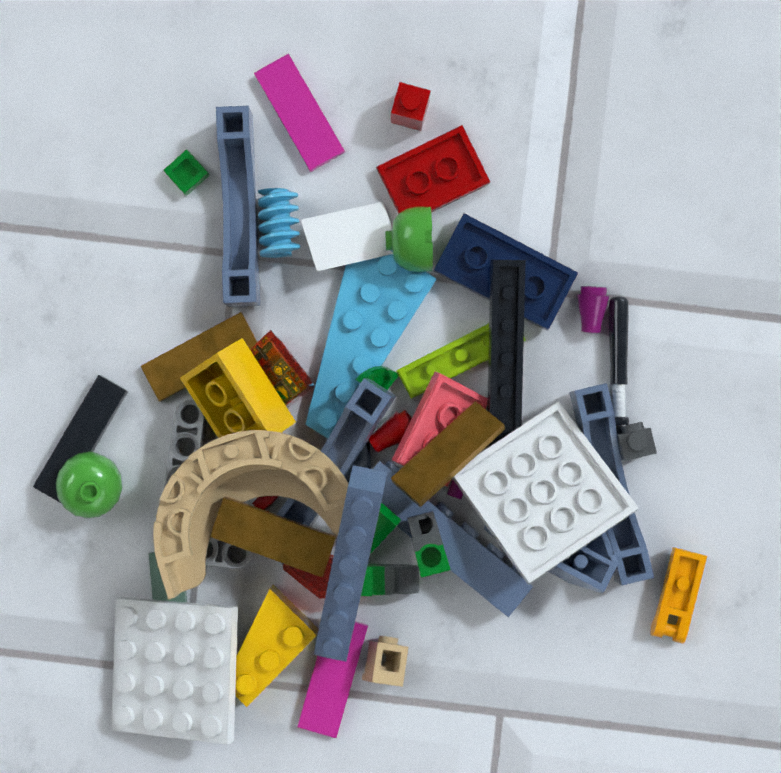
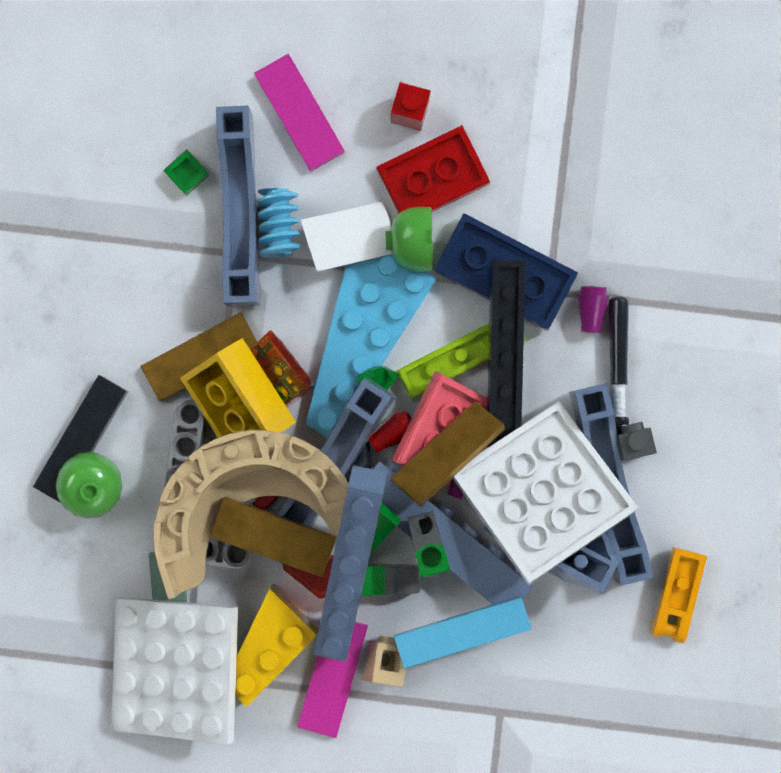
(462, 632): none -> medium azure tile

